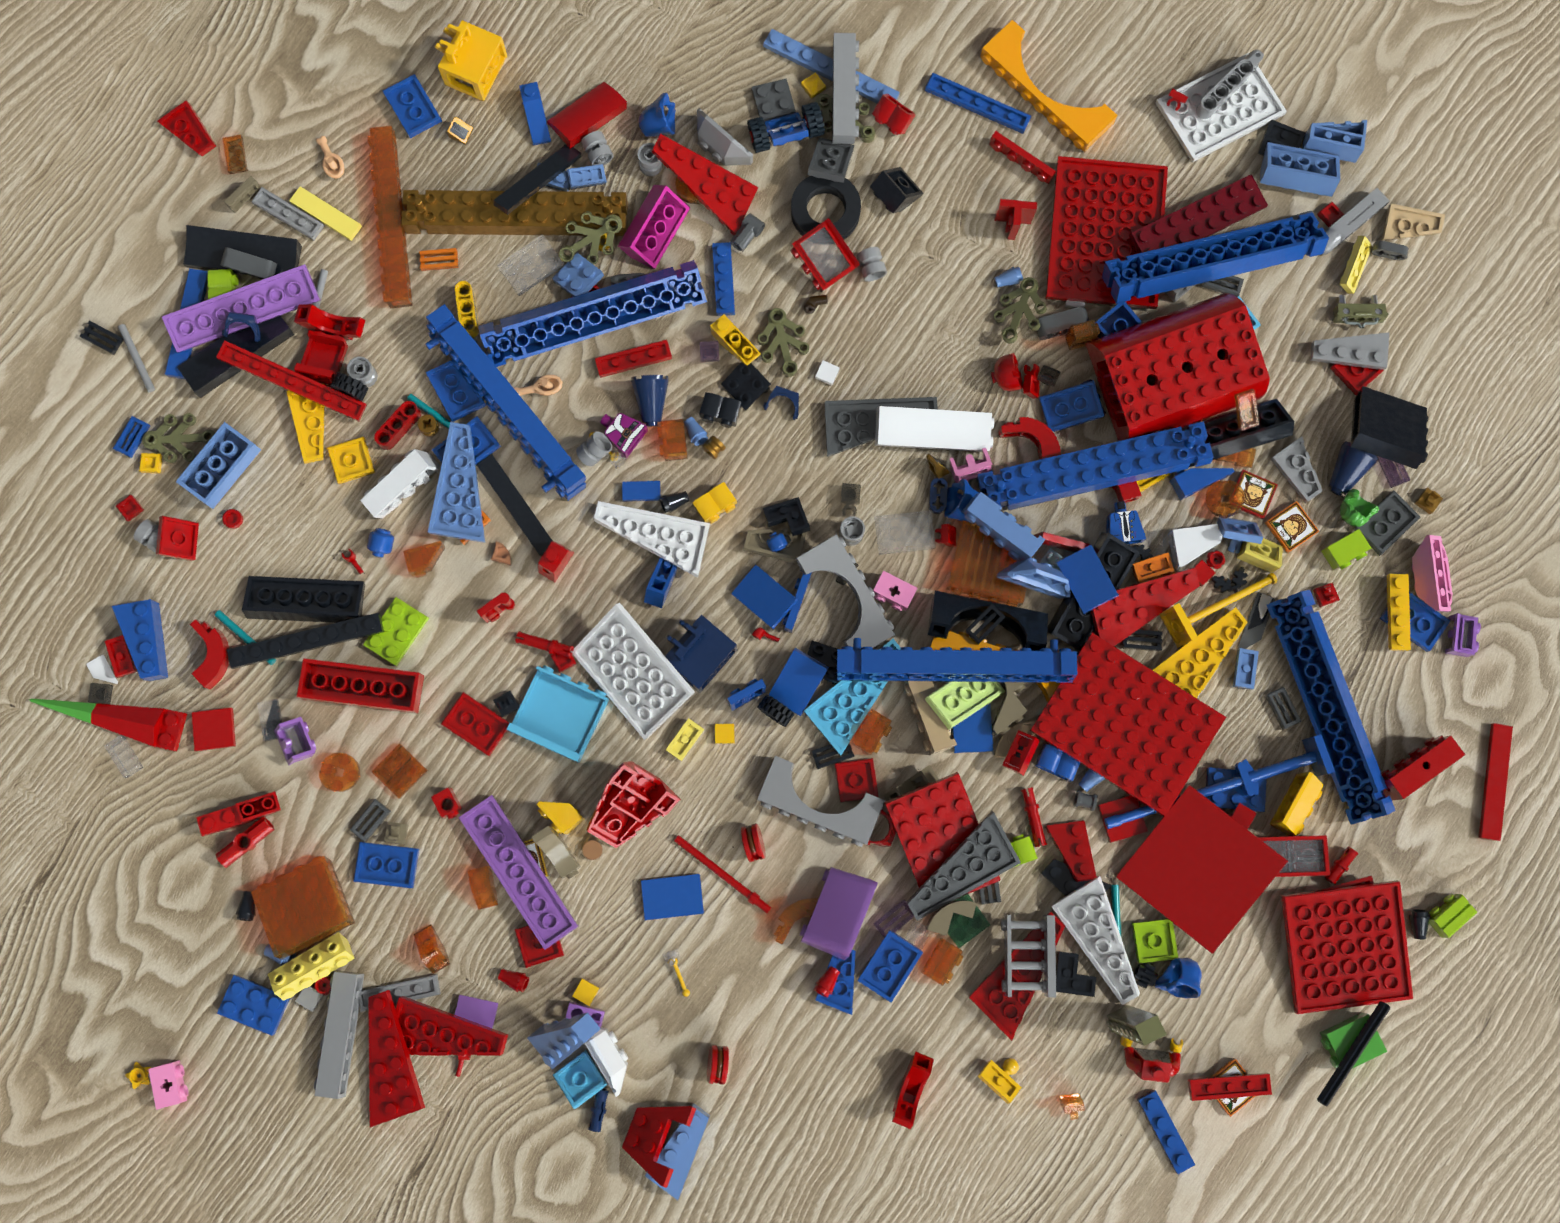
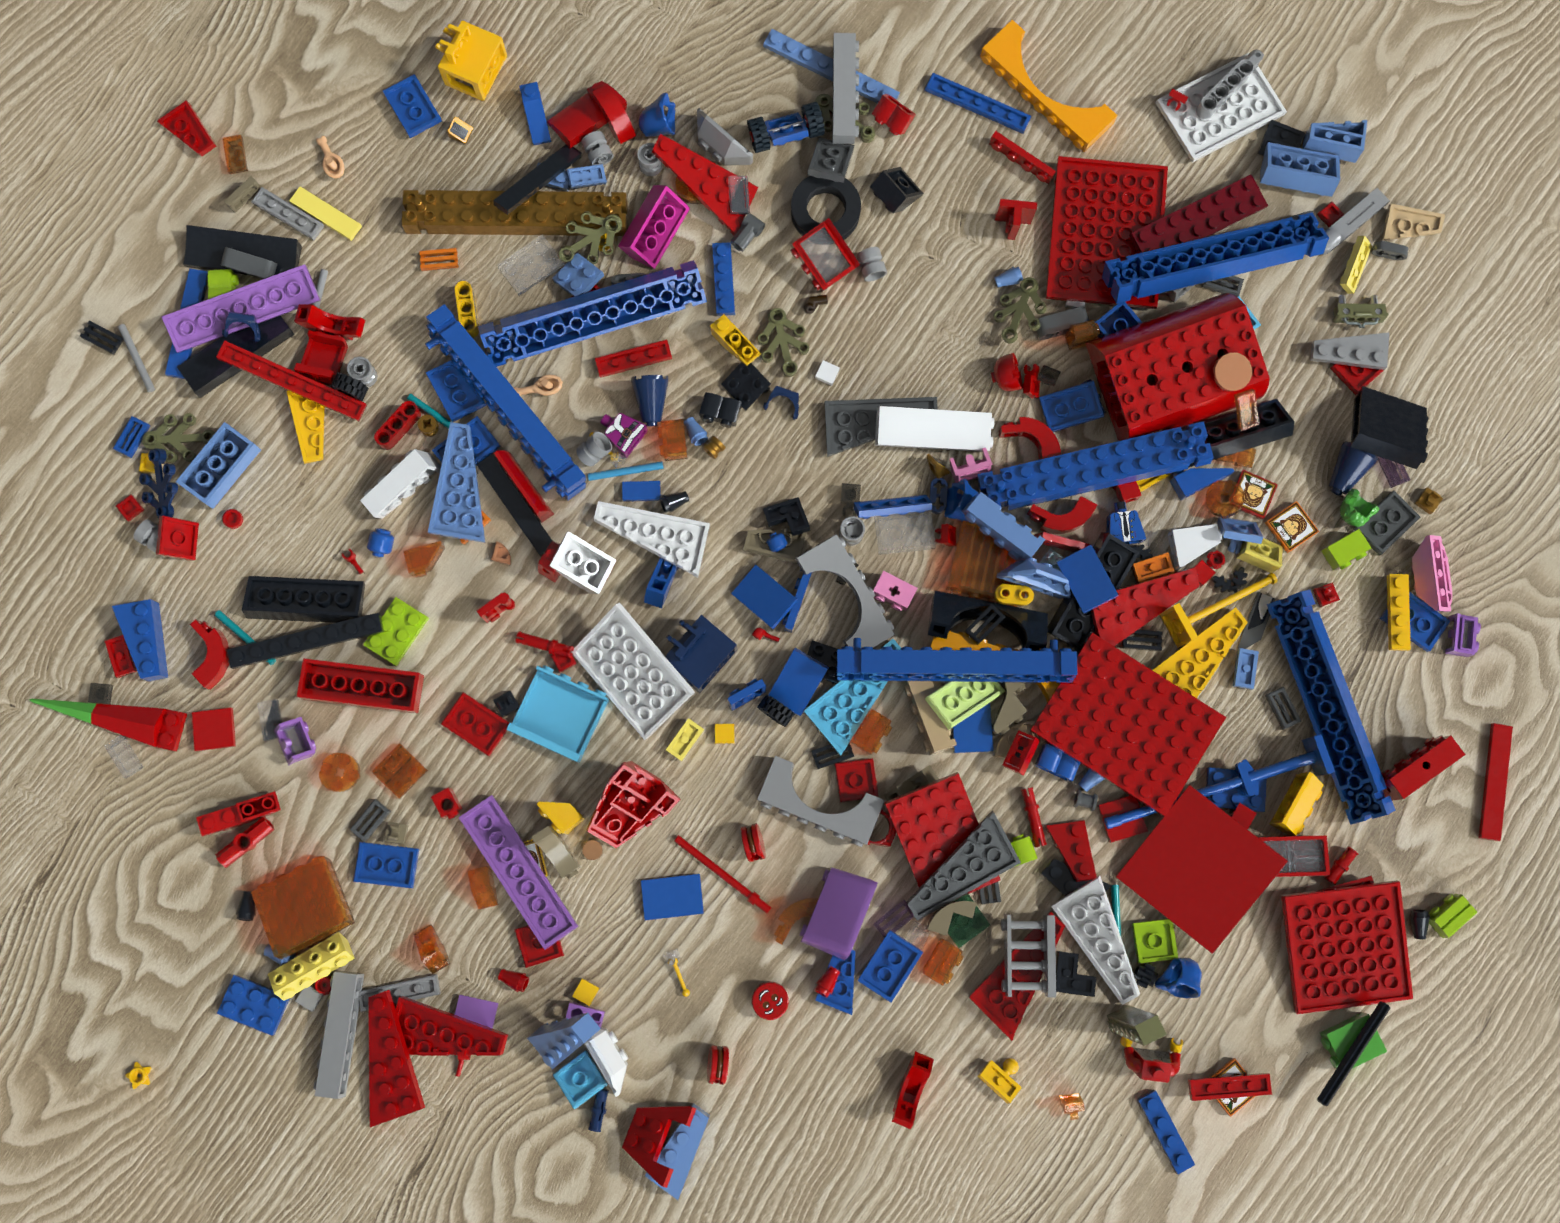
(101, 670): white sticker -> none
(161, 486): none -> dark blue plant
(164, 1094): bright pink brick -> none
(351, 460): yellow tile -> none
(389, 212): clear orange brick -> none
(524, 484): none -> red slope
(582, 563): none -> white slope
(613, 111): none -> red arch
(625, 471): none -> dark azure bar
(709, 351): clear purple tile -> none
(714, 503): yellow brick -> none
(738, 195): none -> clear tile
(770, 1000): none -> red head
(773, 99): dark grey plate -> none
(813, 85): yellow tile -> none
(892, 506): none -> blue plate
(1014, 595): none -> yellow plate
(1063, 523): none -> red arch
(1232, 371): none -> nougat tile
(1297, 469): light grey wing -> none

